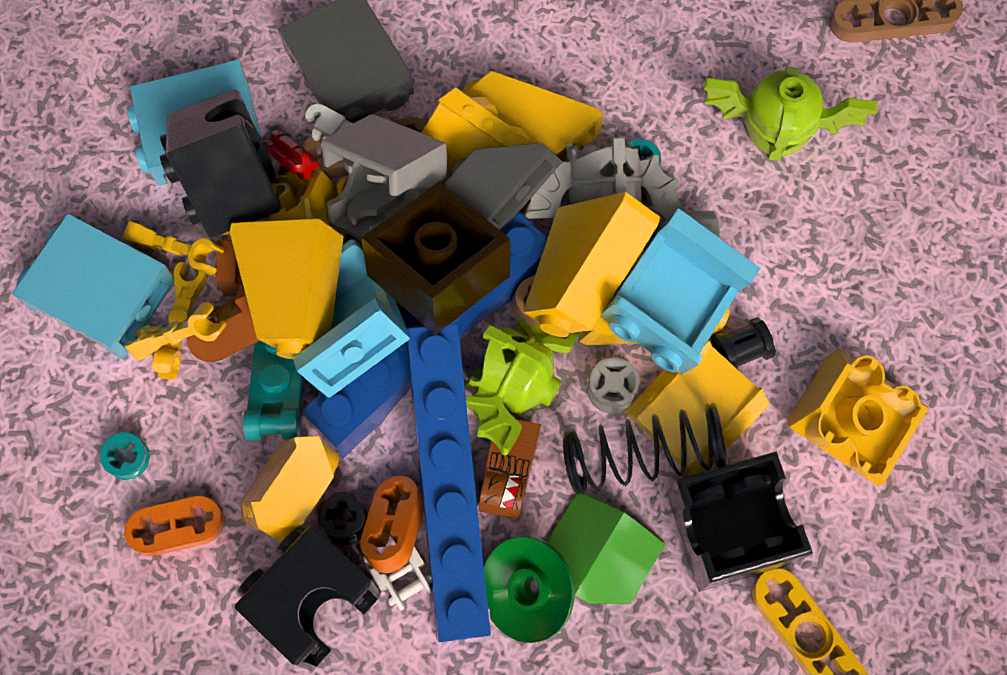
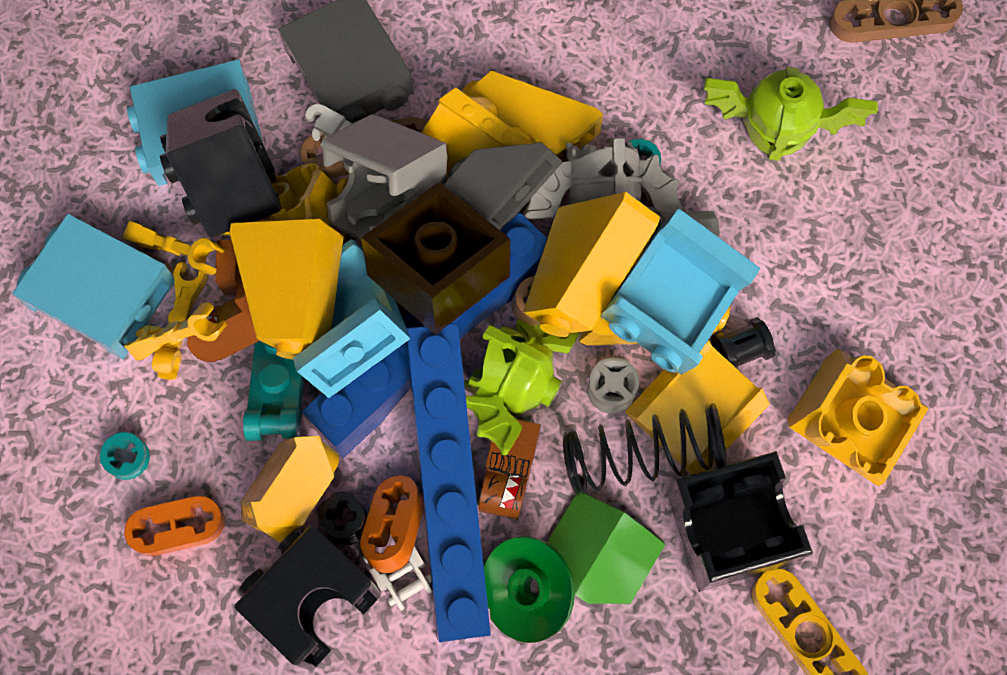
(291, 155): red axle -> none

